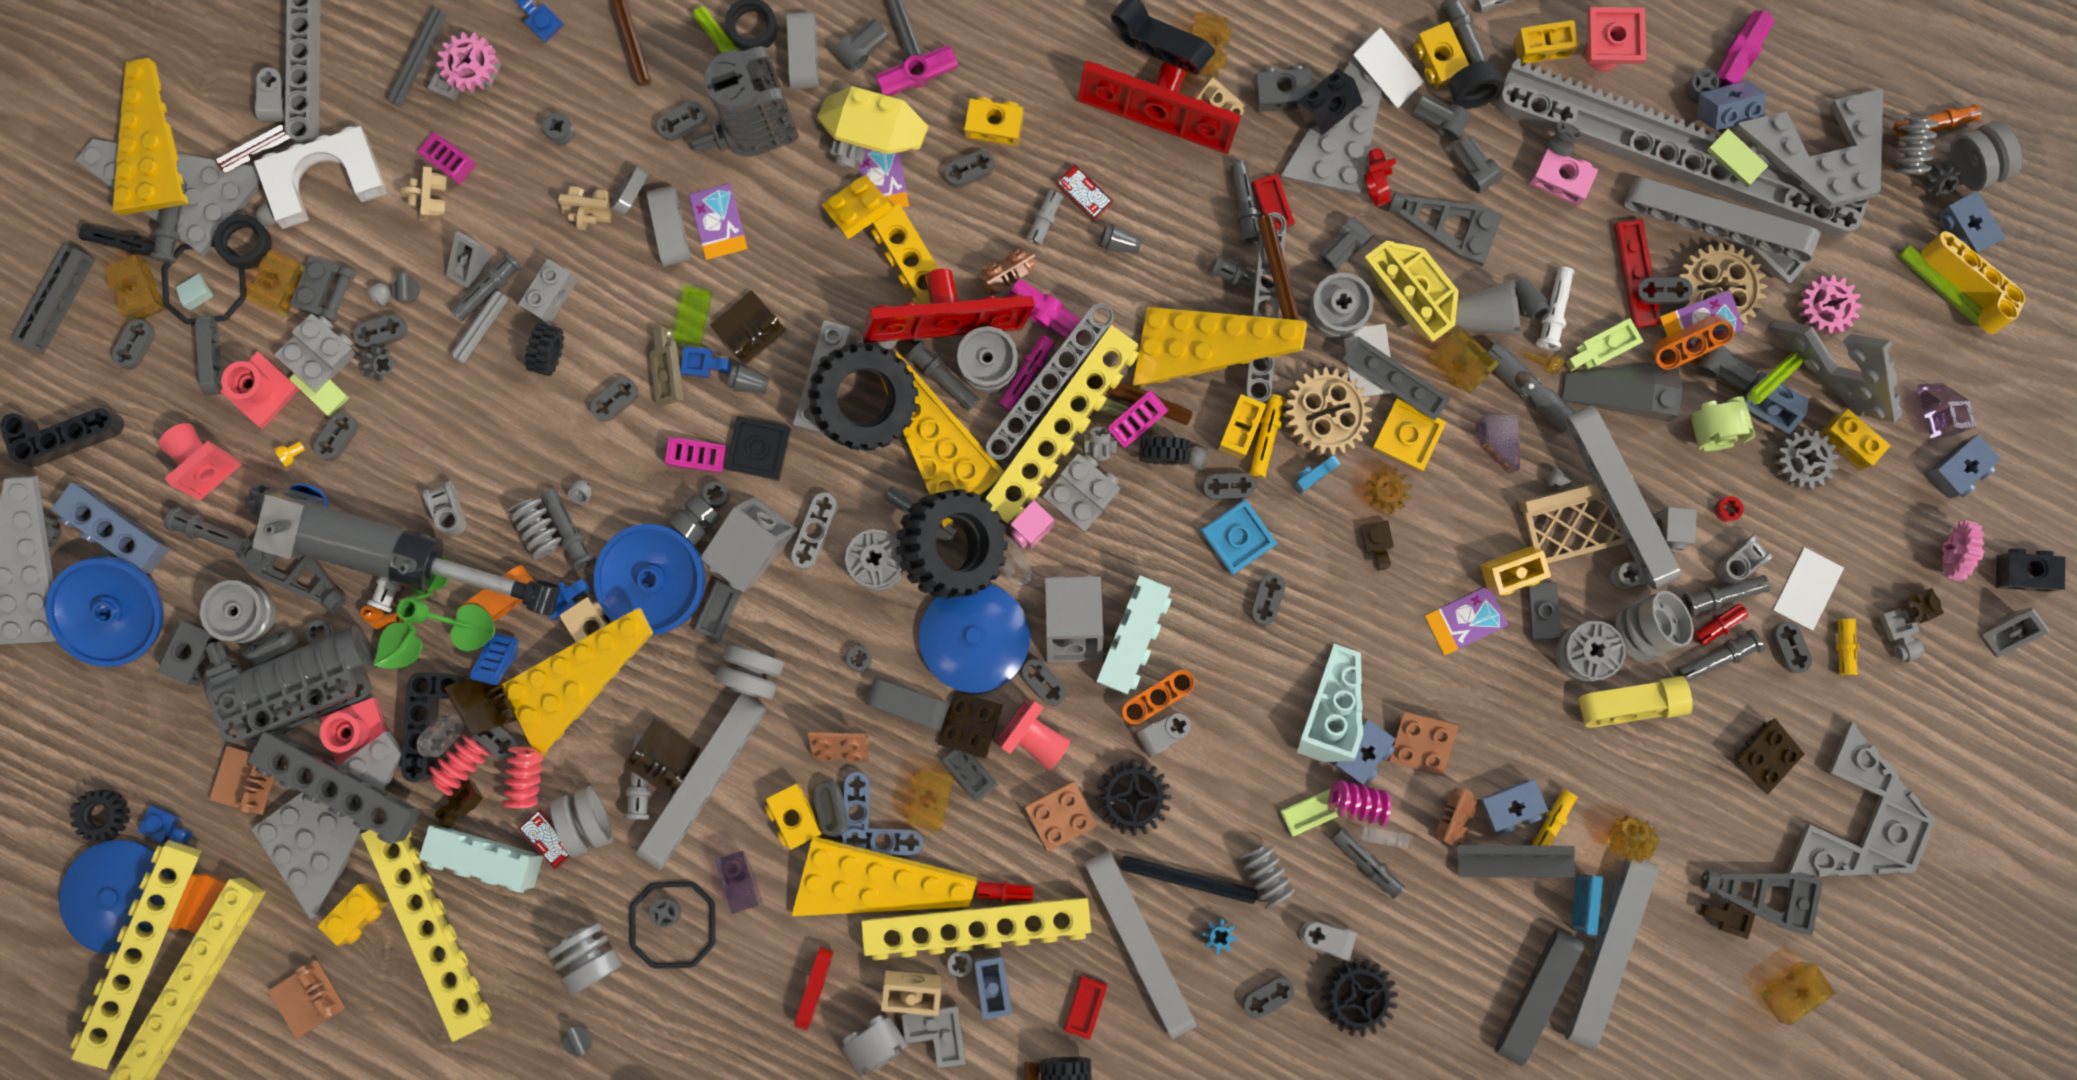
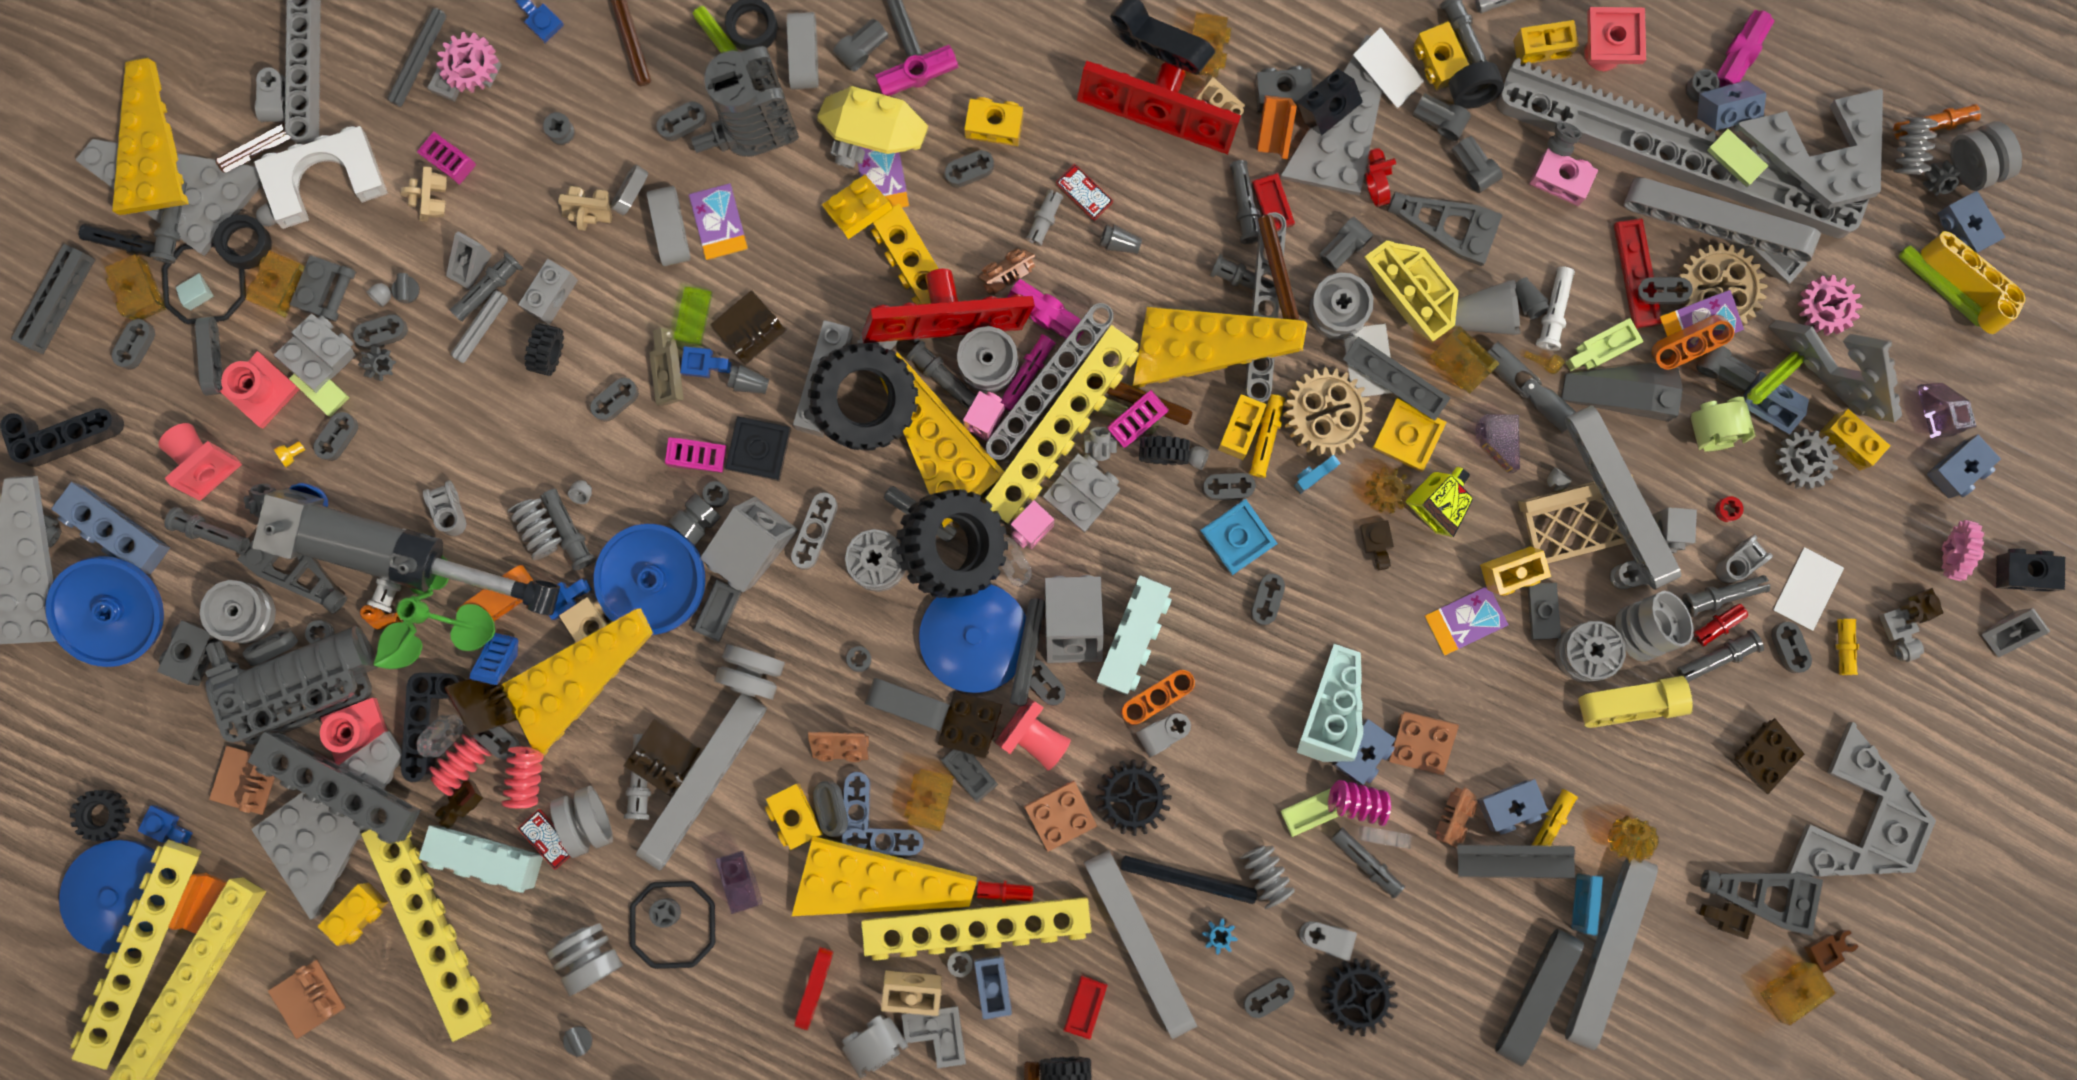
(984, 415): none -> bright pink brick
(1027, 652): none -> dark grey axle
(1276, 125): none -> orange panel
(1442, 501): none -> neon yellow torso
(1828, 950): none -> reddish brown plate

